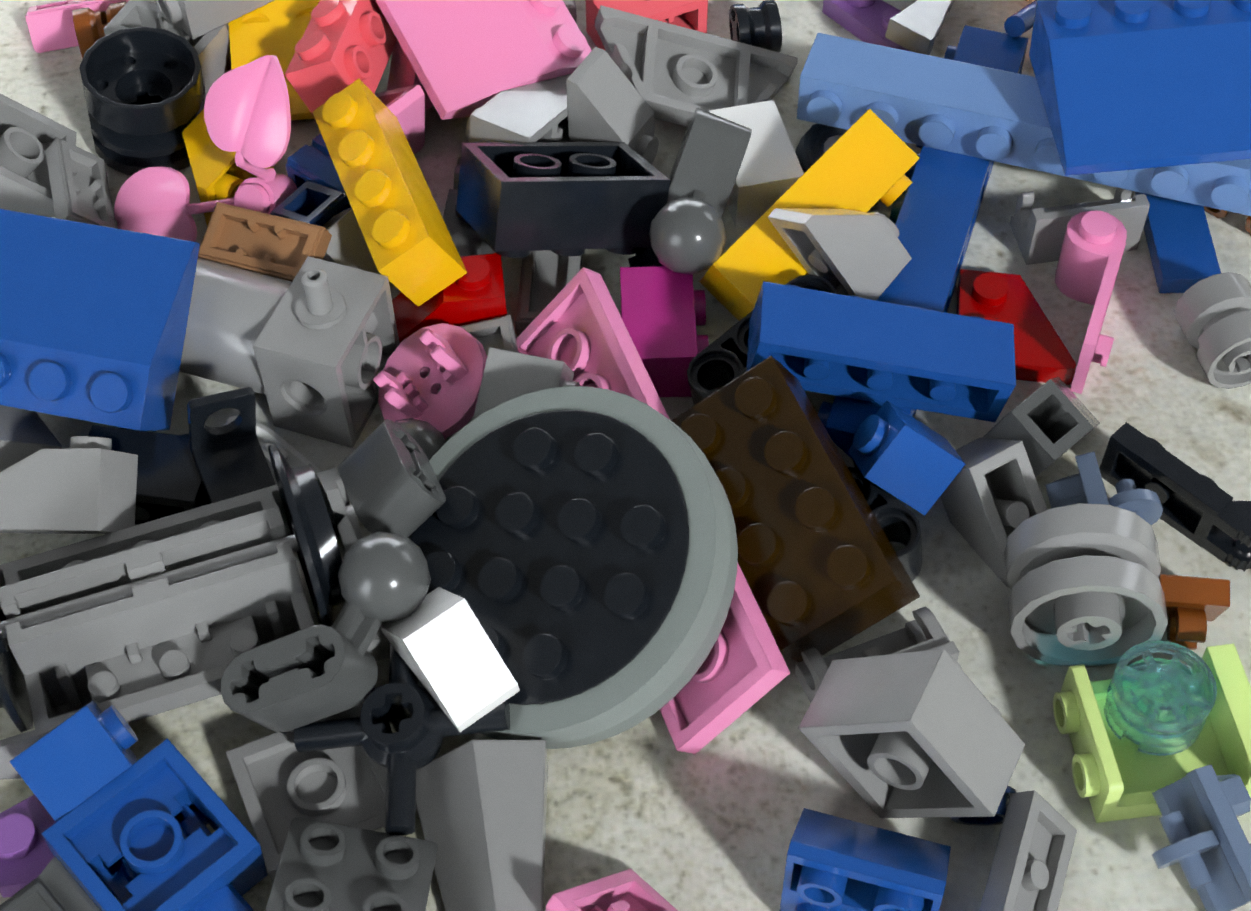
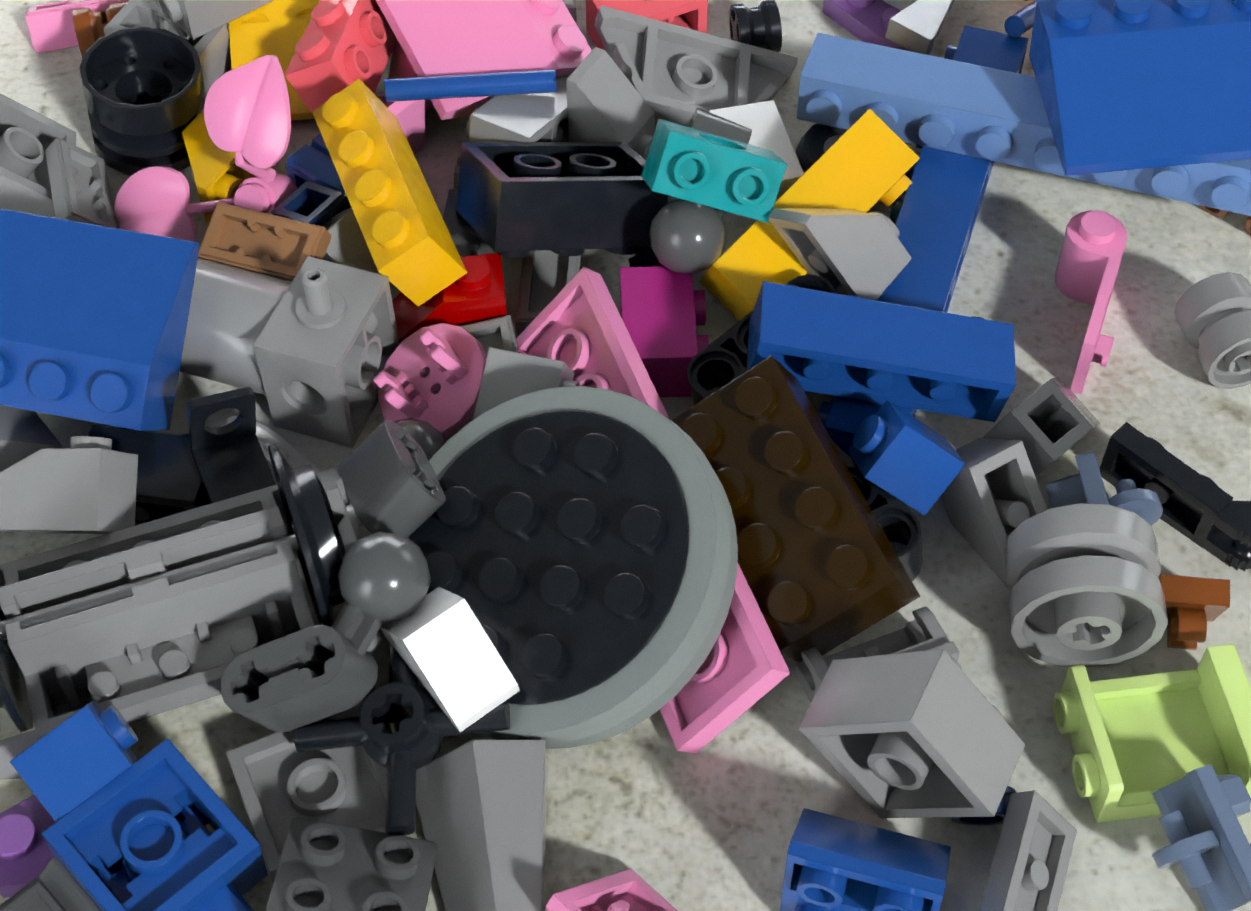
(470, 85): none -> blue bar
(713, 171): none -> teal brick
(1007, 299): red wing -> none
(1042, 229): light grey hinge -> none
(1159, 699): clear light blue wheel -> none
(1179, 244): blue tile -> none

